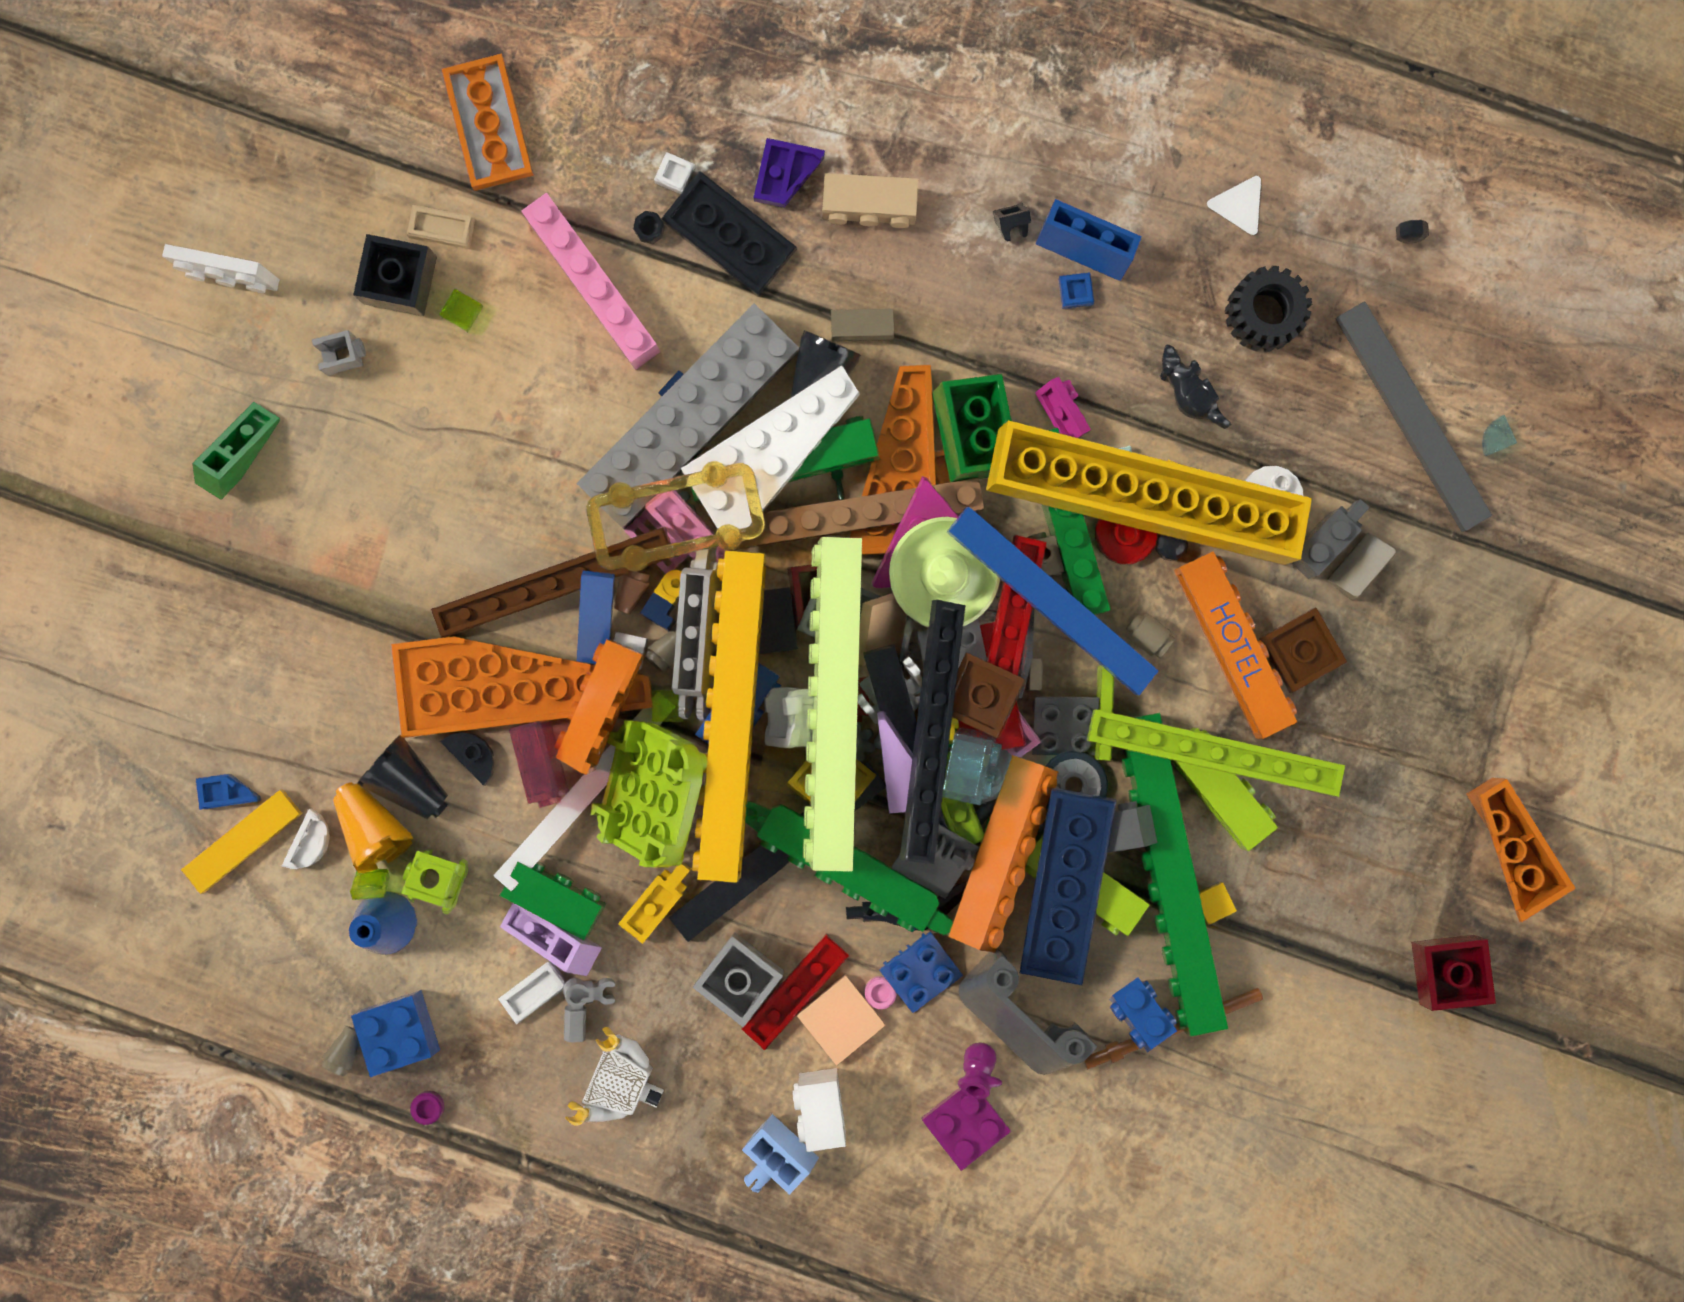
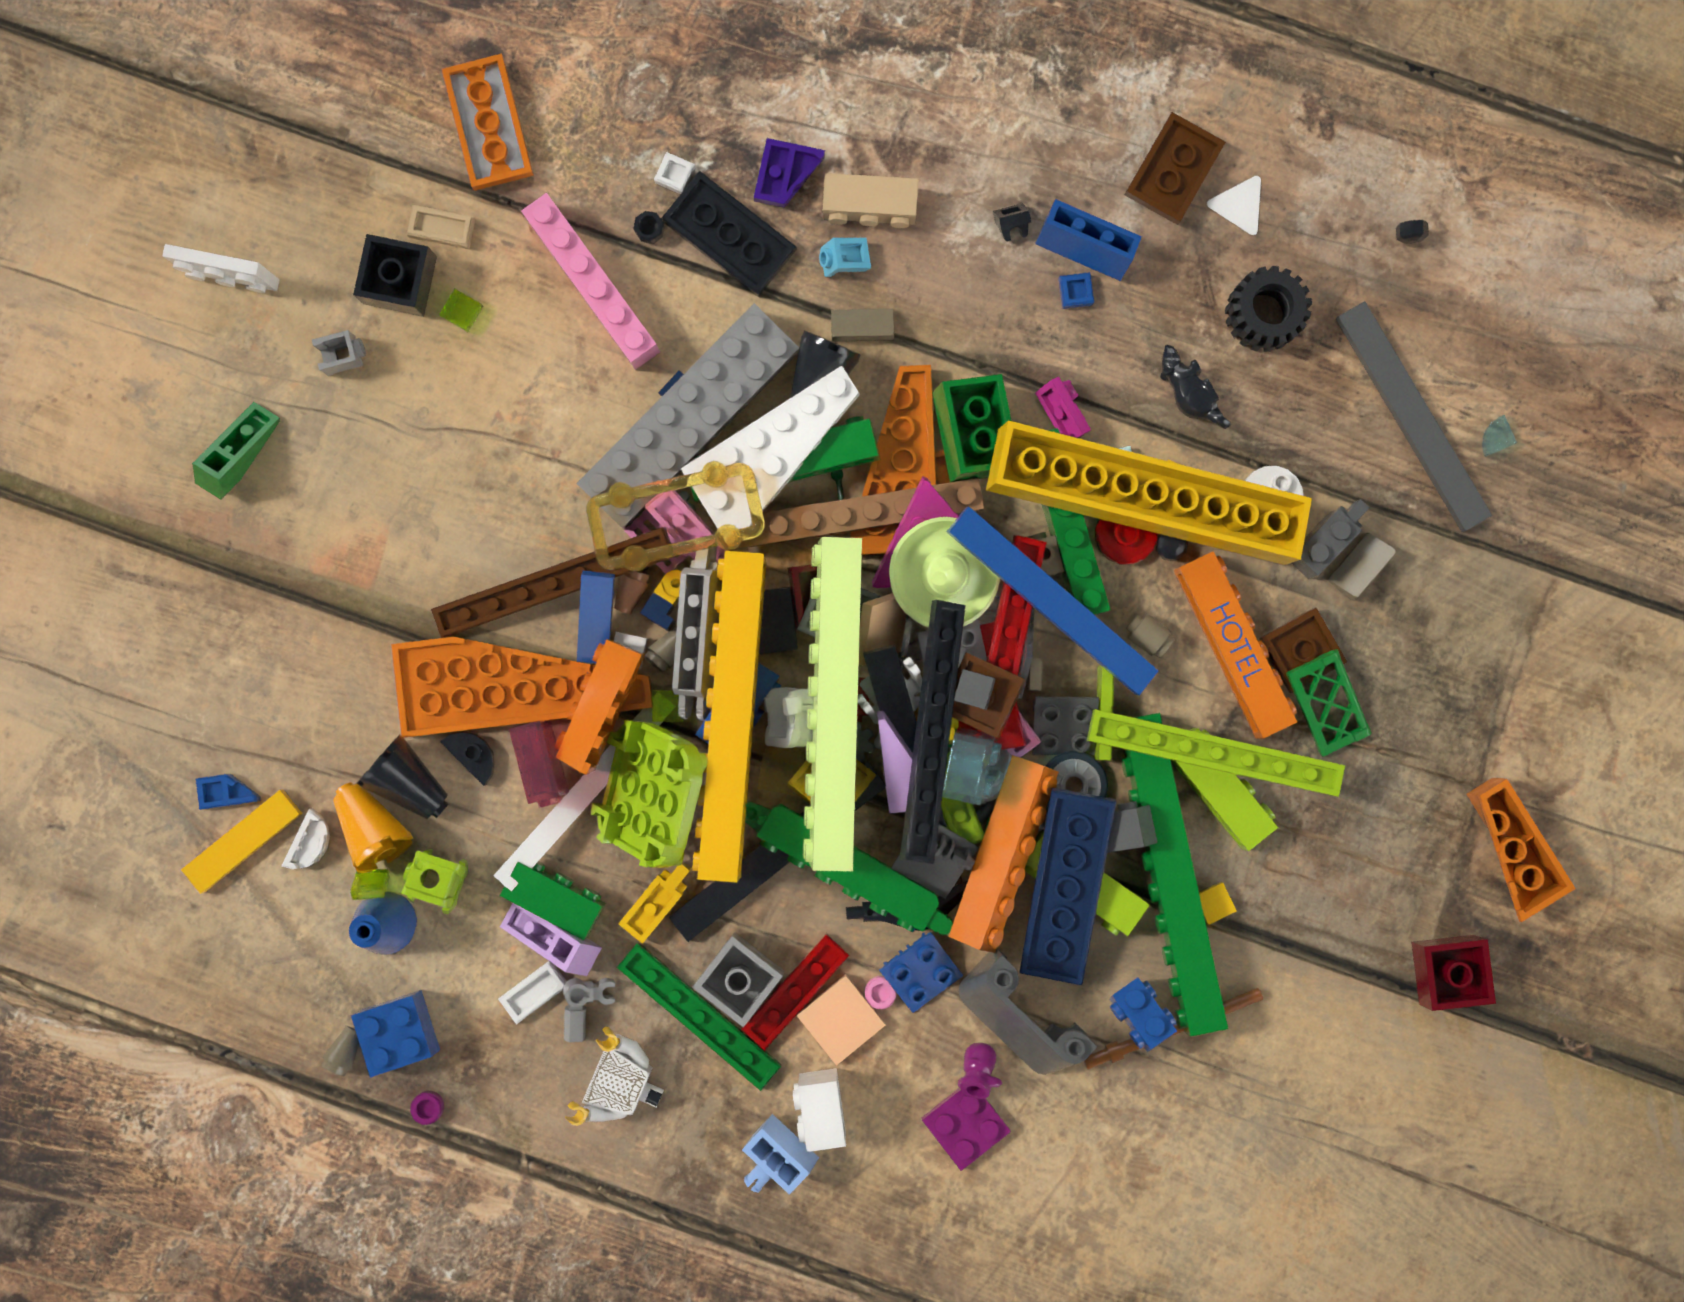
(699, 1016): none -> green tile
(844, 256): none -> medium azure bracket
(974, 689): none -> dark grey tile
(1175, 168): none -> reddish brown plate
(1304, 699): none -> green window

